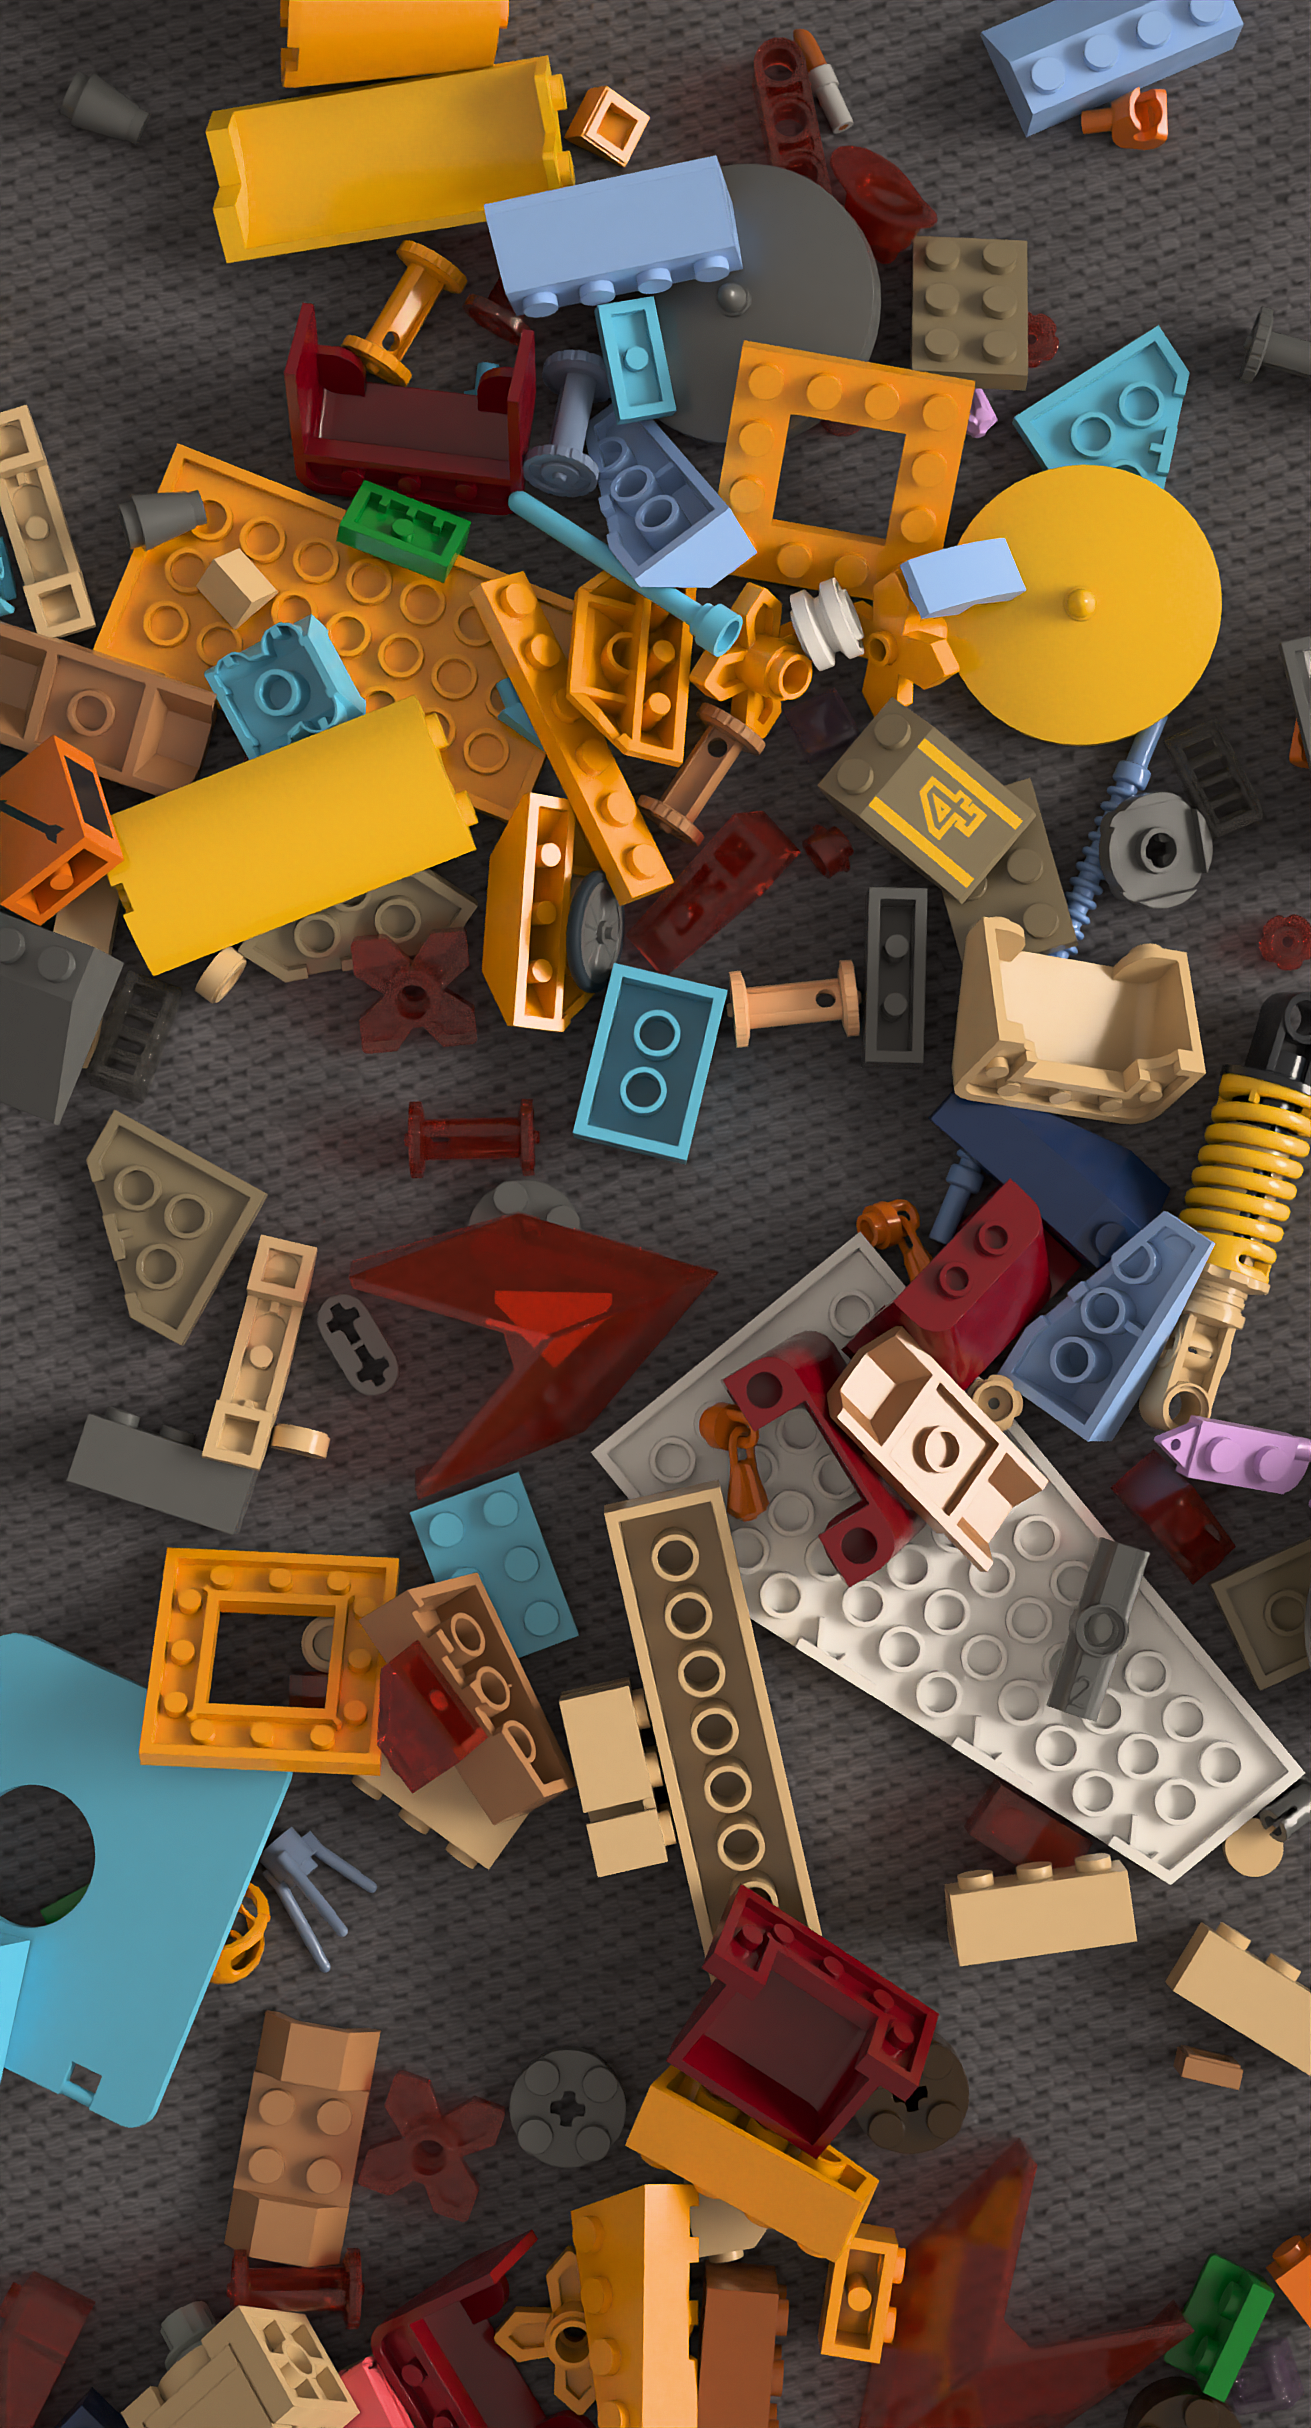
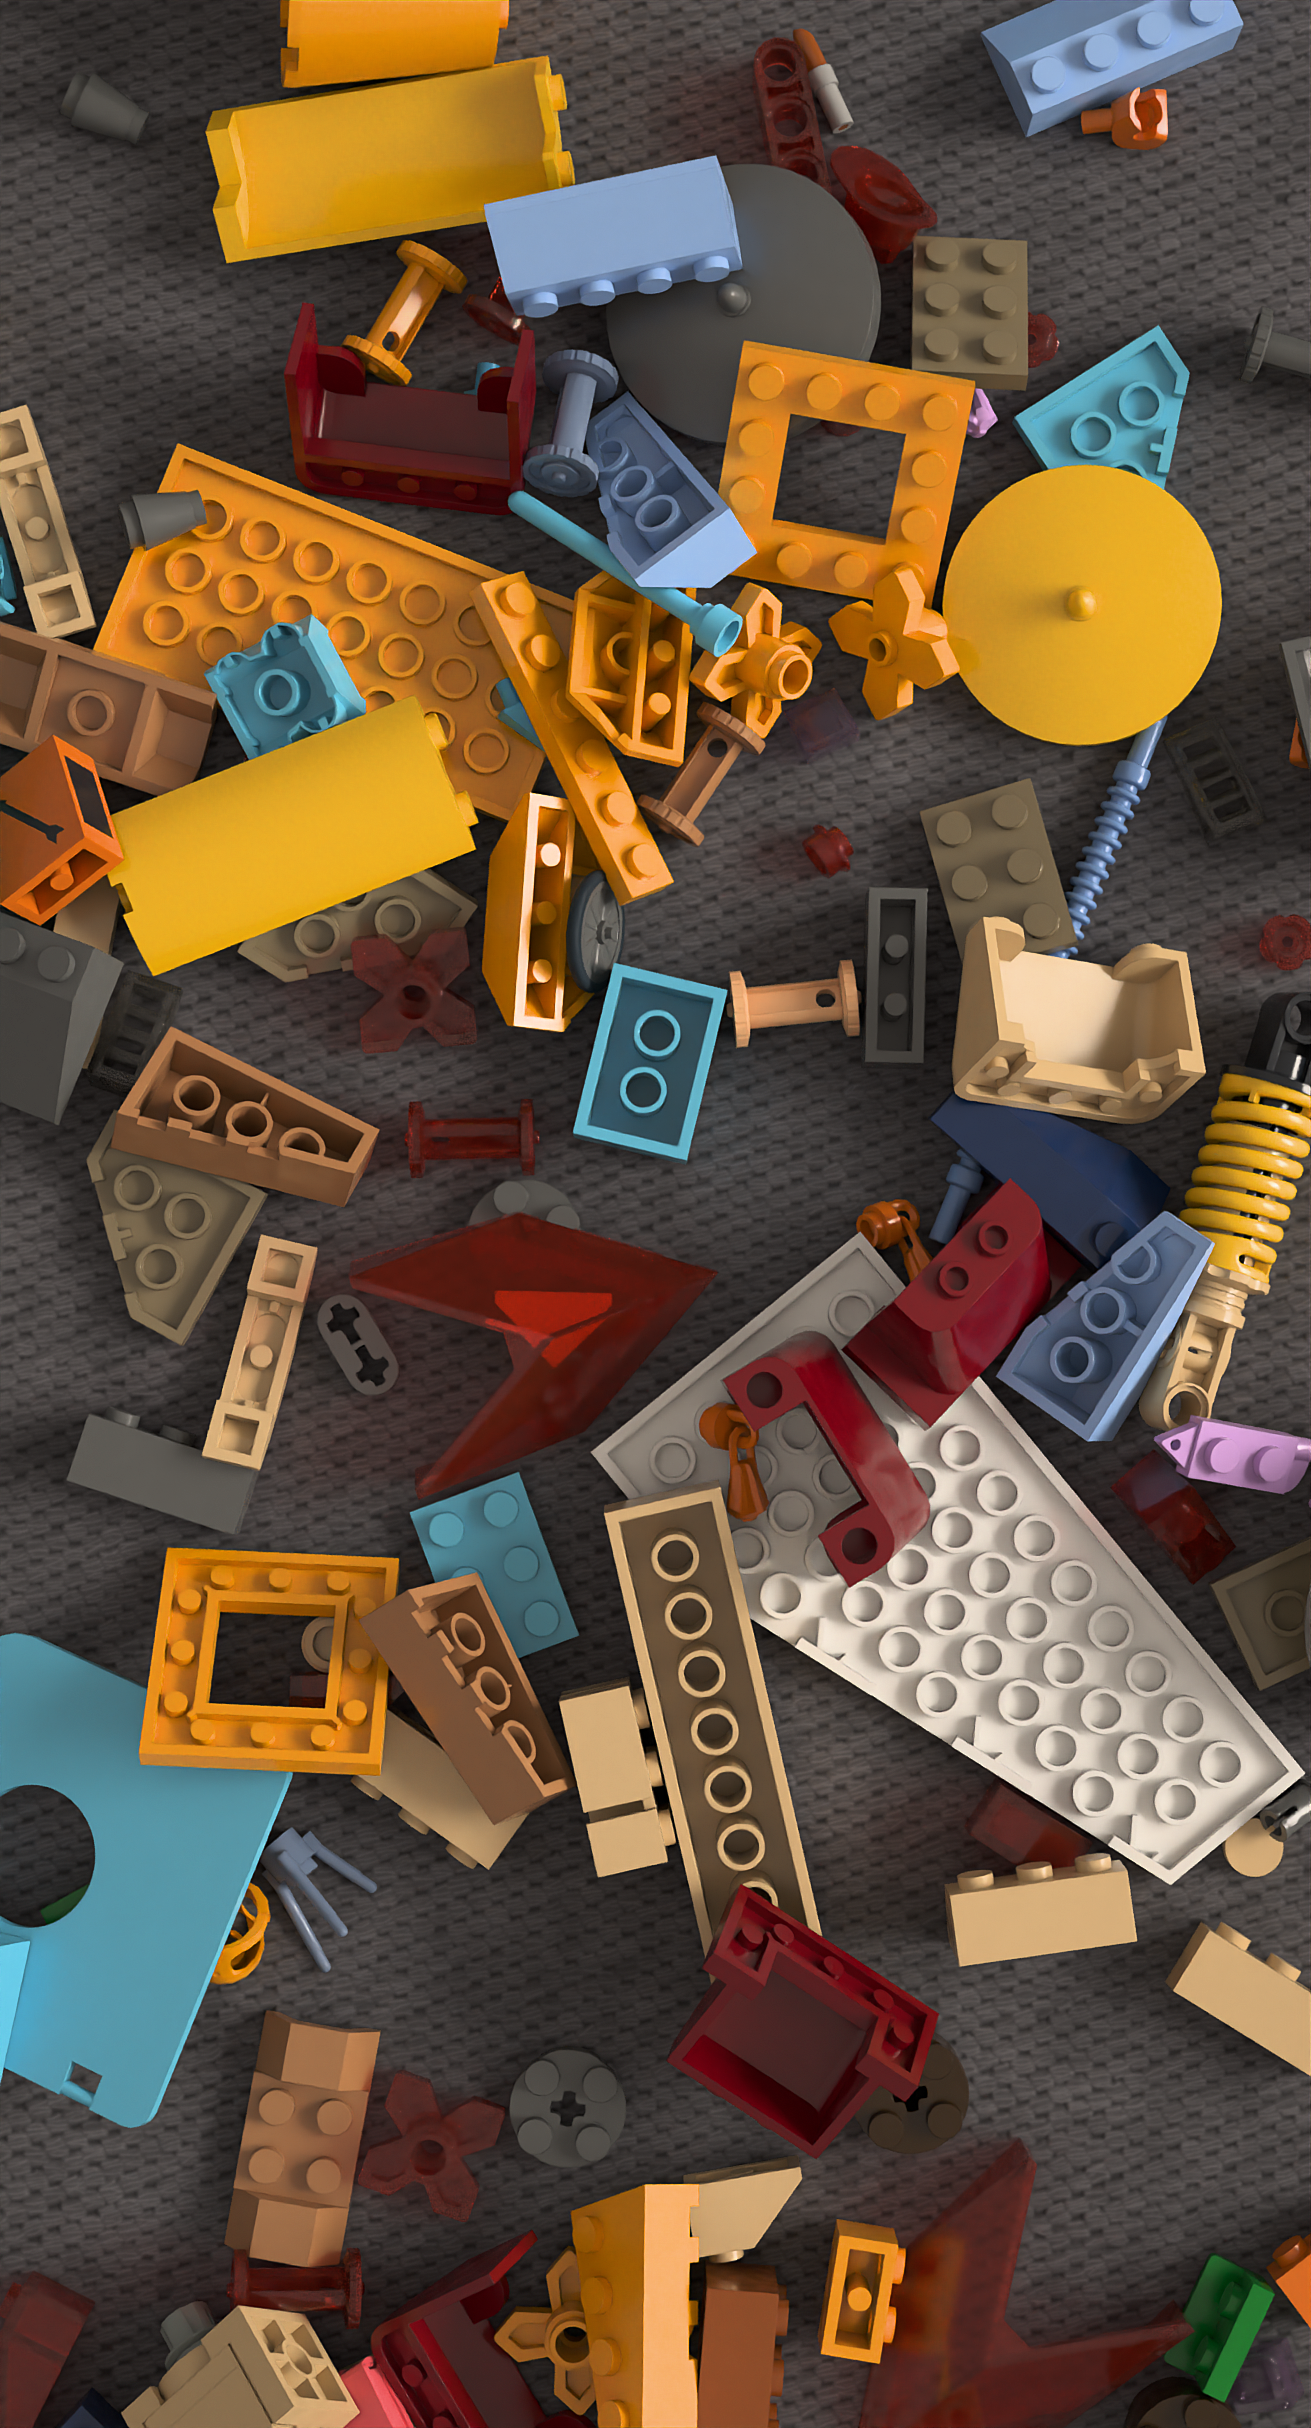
(221, 975): tan tile -> none
(235, 587): tan slope -> none
(240, 1124): none -> medium nougat wedge
(300, 1441): tan tile -> none
(404, 531): green bracket -> none
(422, 1719): clear red slope -> none
(607, 125): light orange slope -> none
(635, 360): medium azure plate -> none
(713, 889): clear red slope -> none
(750, 2166): light orange wedge -> none
(826, 624): white wheel -> none
(925, 800): dark tan slope -> none
(932, 1442): piece -> none
(961, 577): light blue slope -> none
(1002, 1389): tan plate -> none
(1088, 1667): dark grey piece -> none
(1124, 842): dark grey plate -> none
(1208, 2067): medium nougat tile -> none

